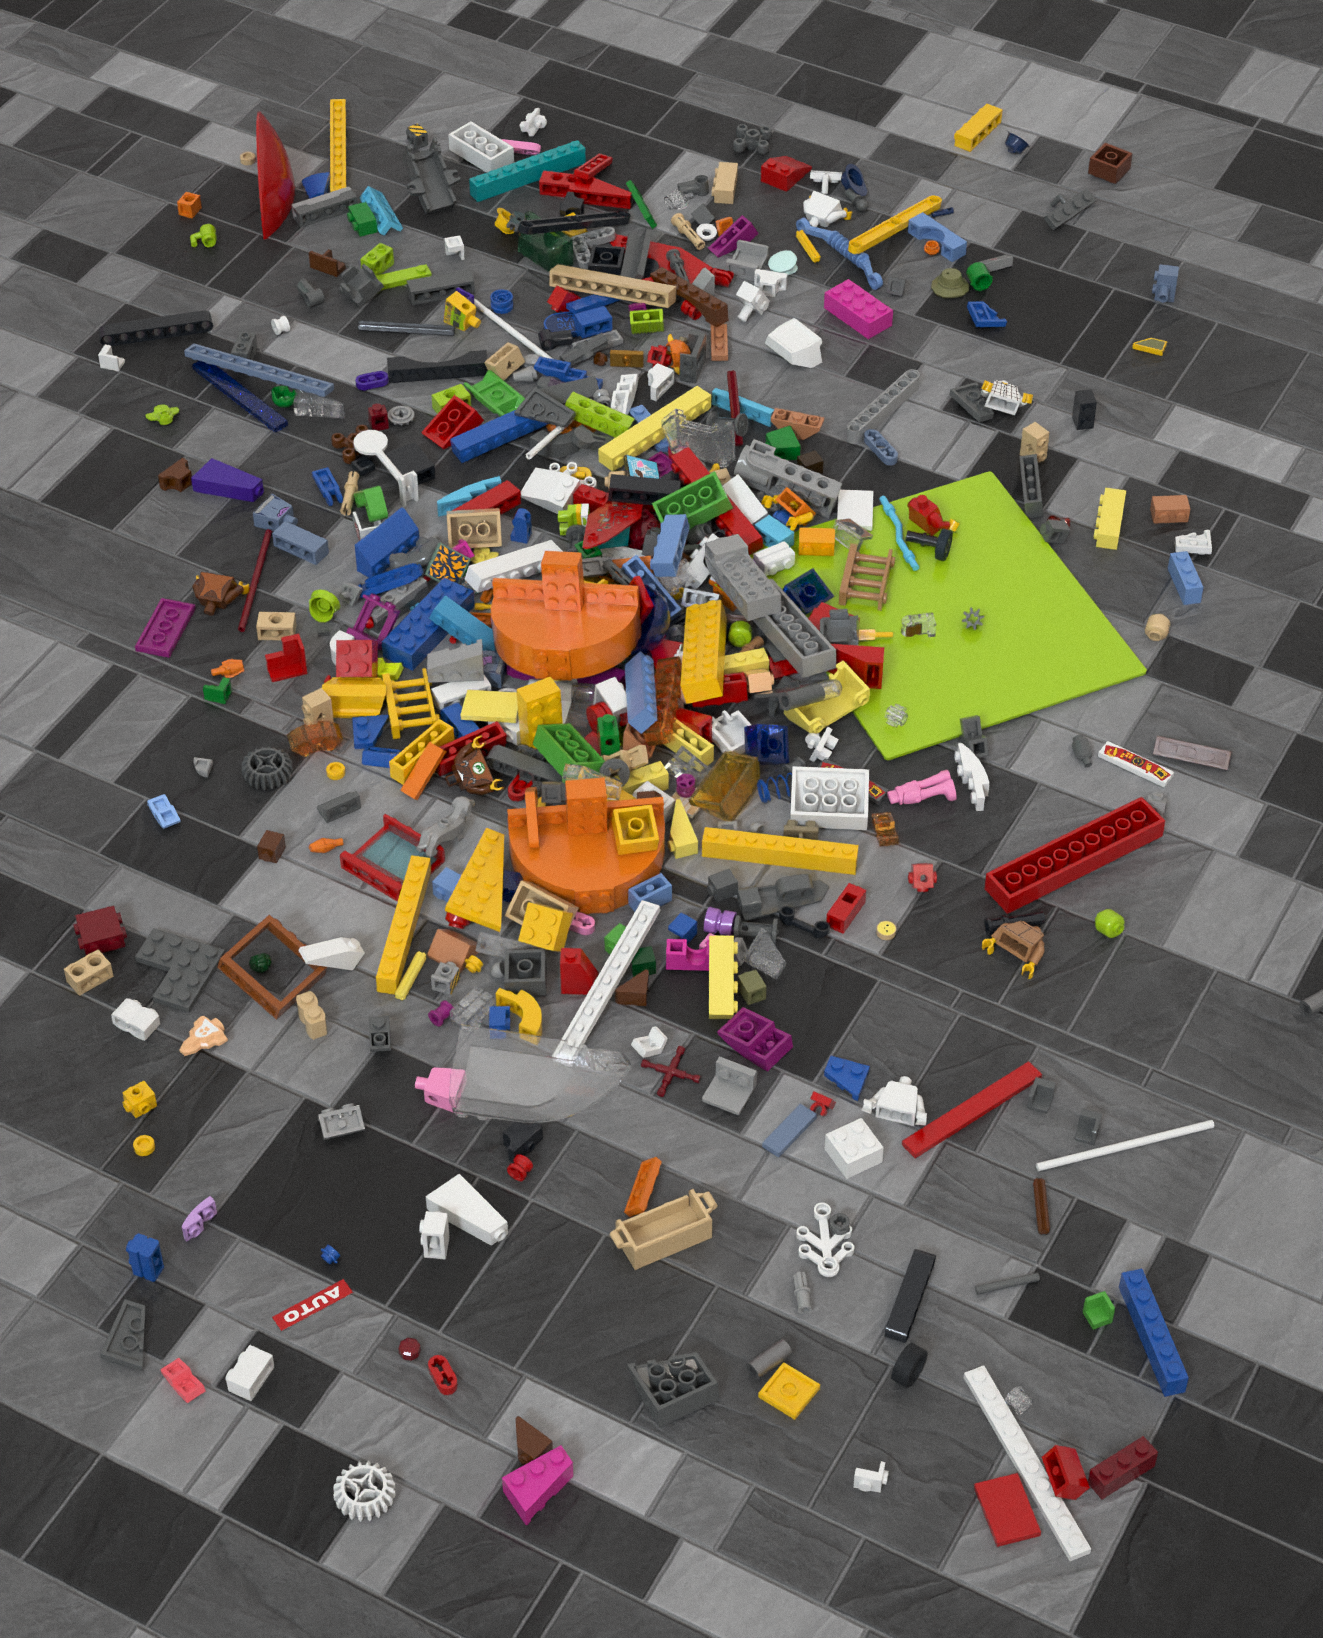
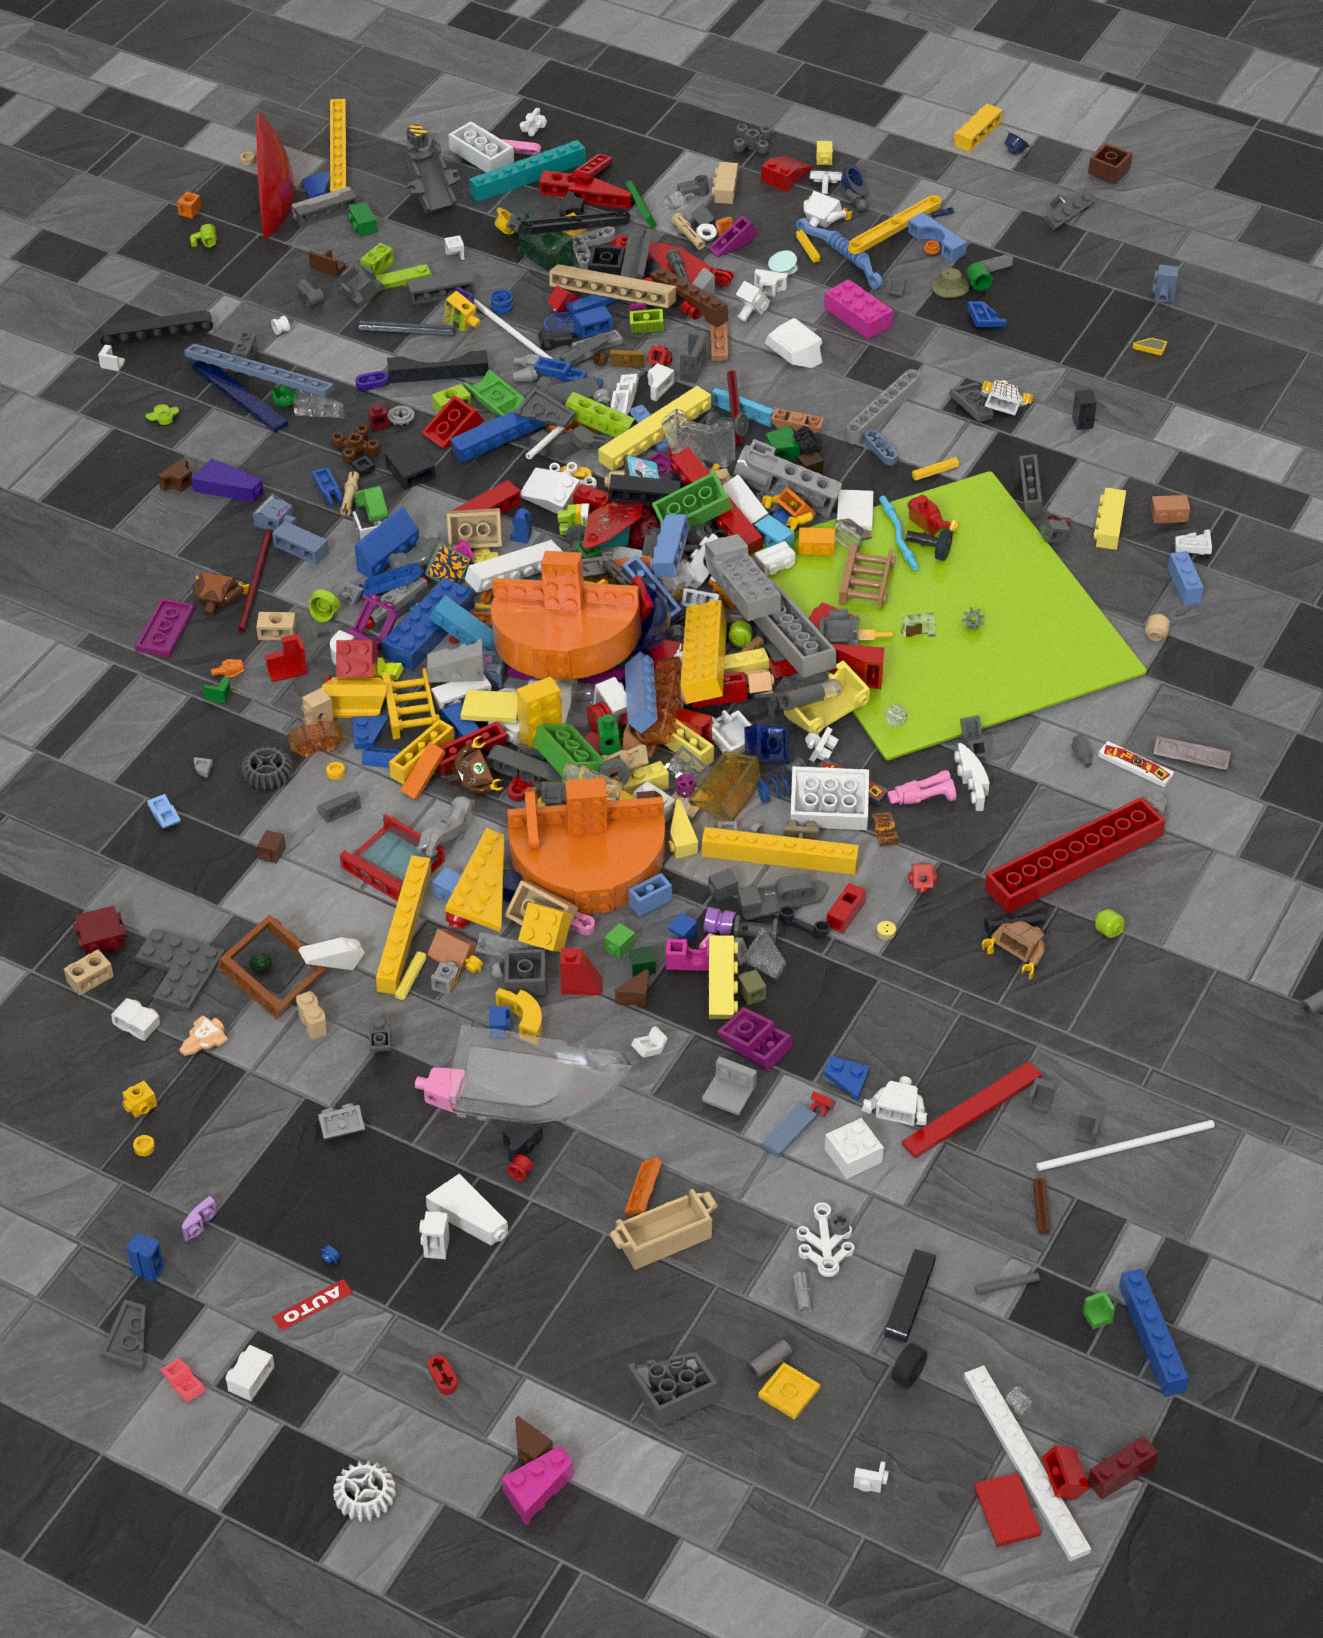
(325, 845): orange piece -> none
(374, 443): white piece -> none
(381, 209): medium azure fence -> none
(409, 1349): dark red tile -> none
(440, 1014): magenta bush -> none
(465, 494): medium azure slope -> none
(472, 1008): clear brick -> none
(505, 361): tan brick -> none
(611, 974): white plate -> none
(635, 829): yellow brick -> none
(671, 1071): dark red piece -> none
(677, 347): orange hair -> none
(747, 259): light grey panel -> none
(807, 440): none -> black tyre
(808, 591): slope -> none
(824, 153): none -> light yellow brick
(935, 468): none -> yellow axle
(1035, 441): tan brick -> none

